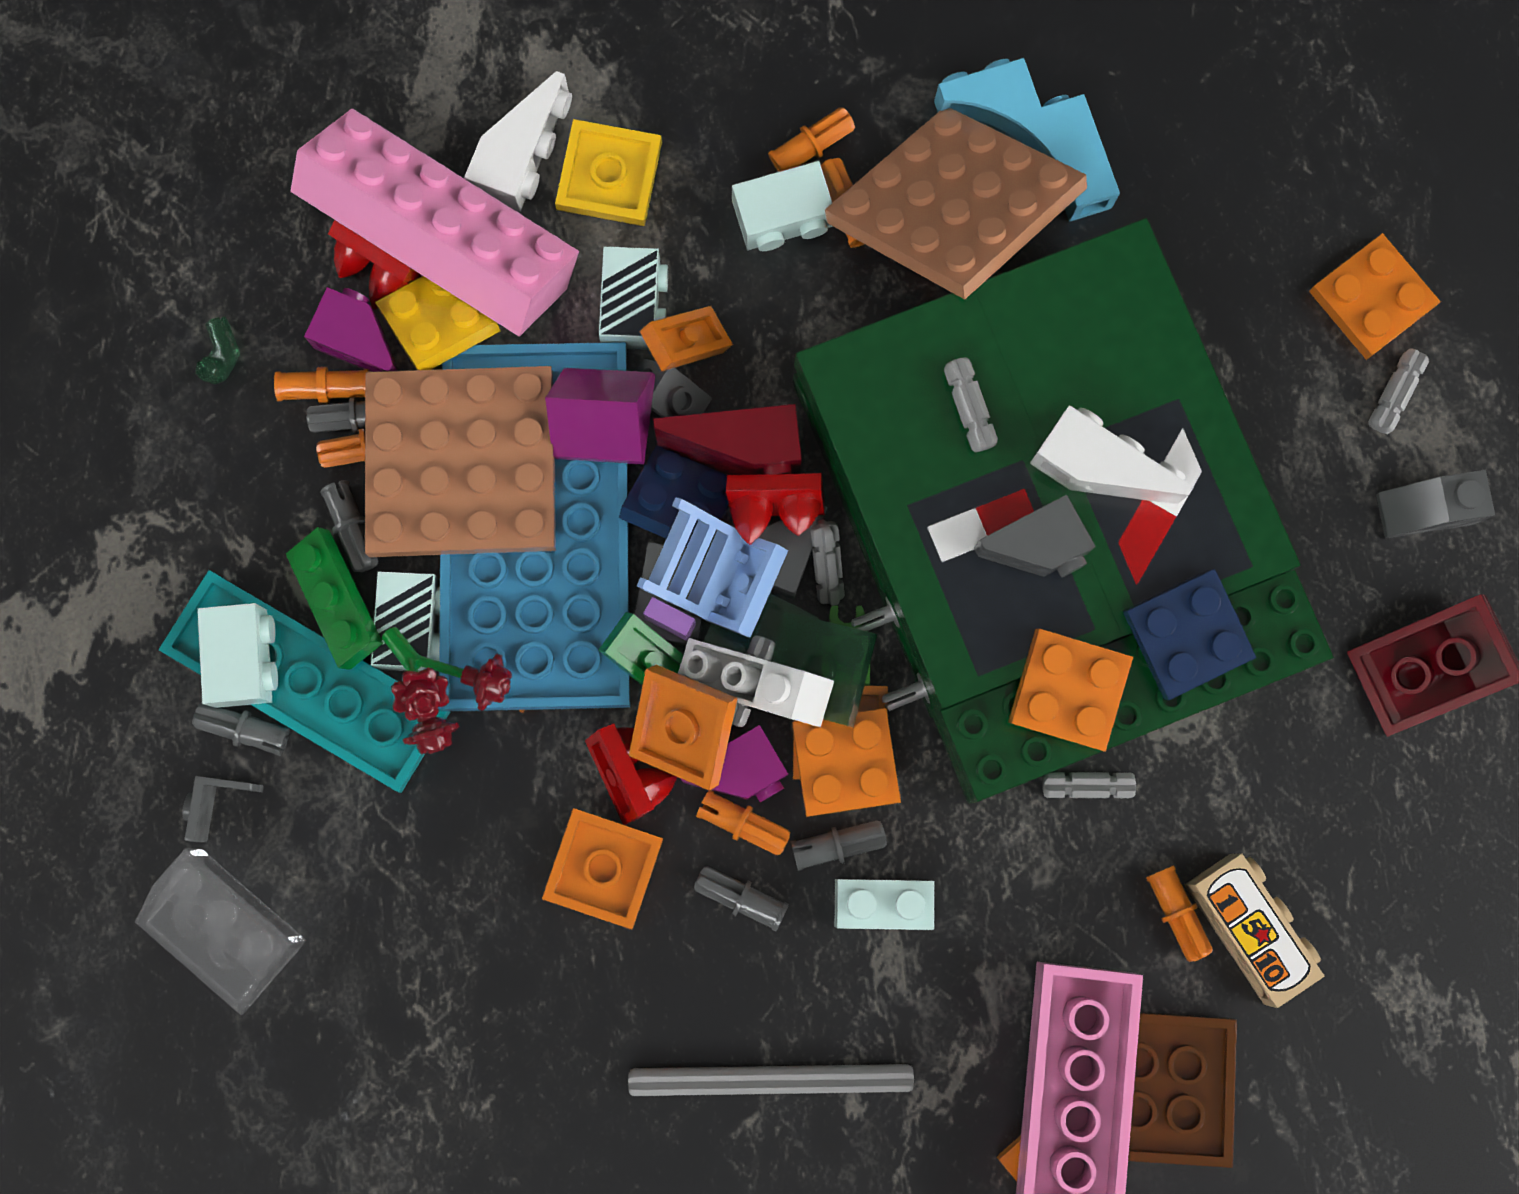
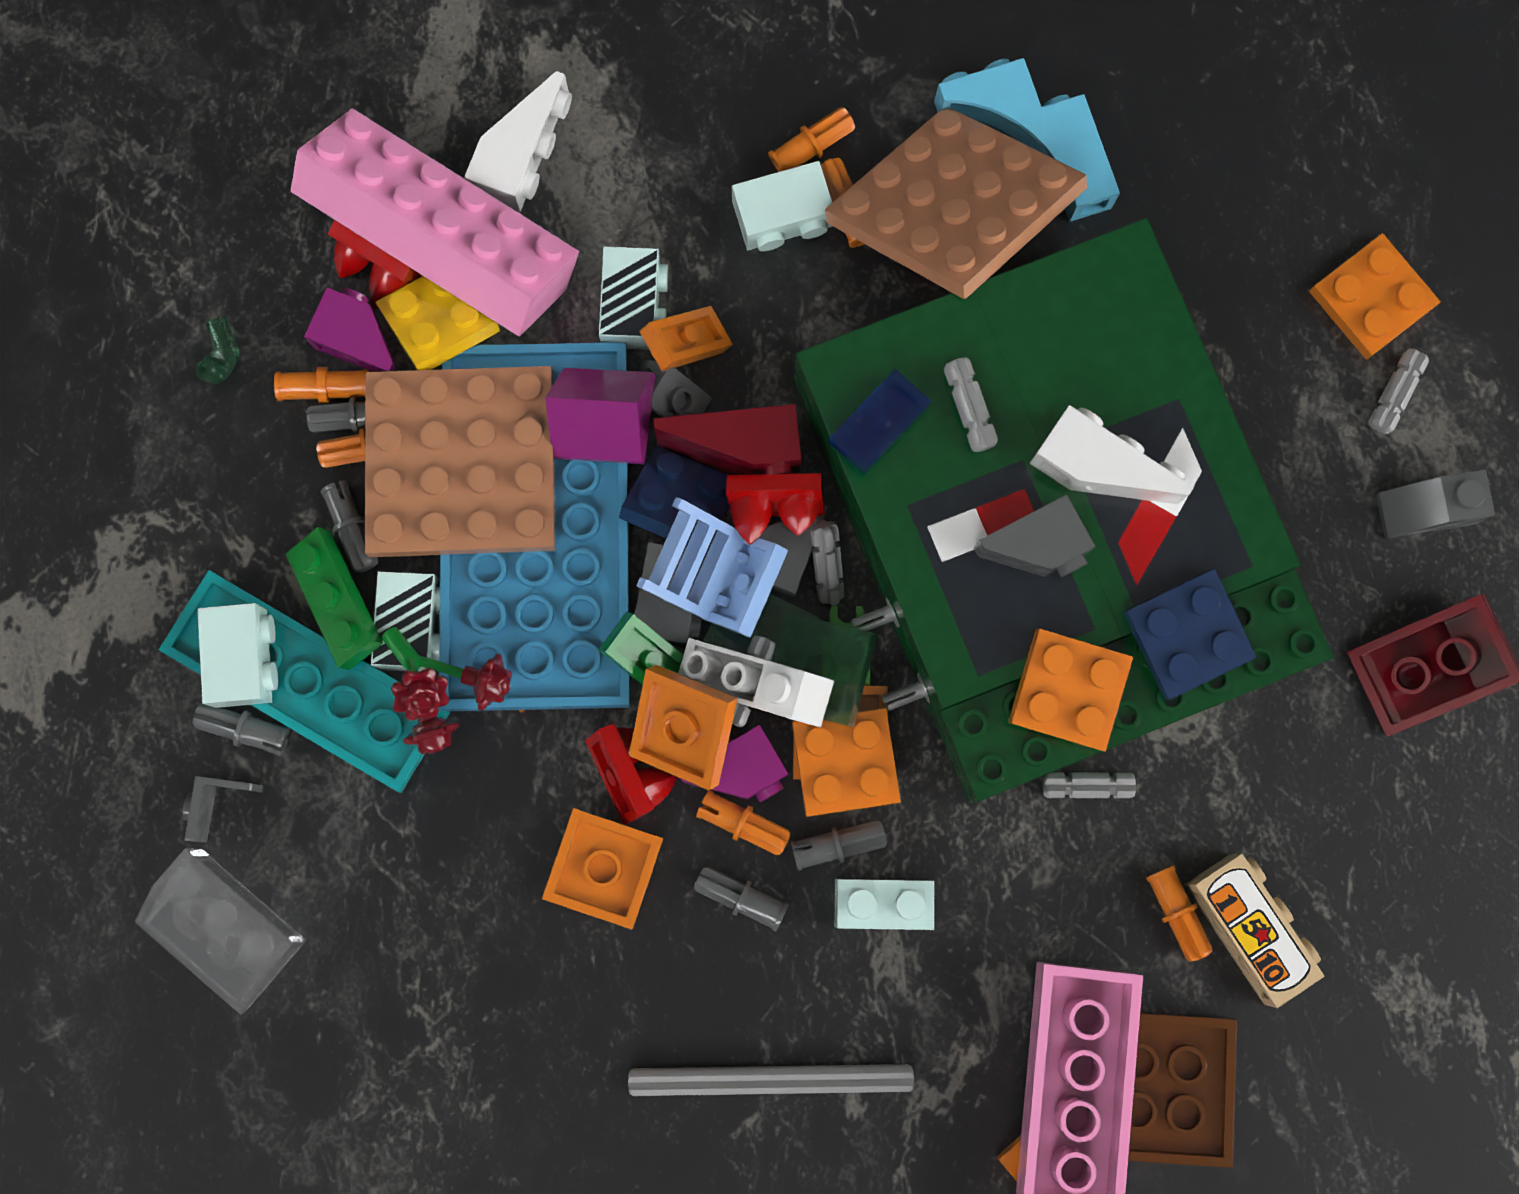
(608, 172): yellow plate -> none
(669, 619): medium lavender tile -> none
(879, 421): none -> clear blue plate

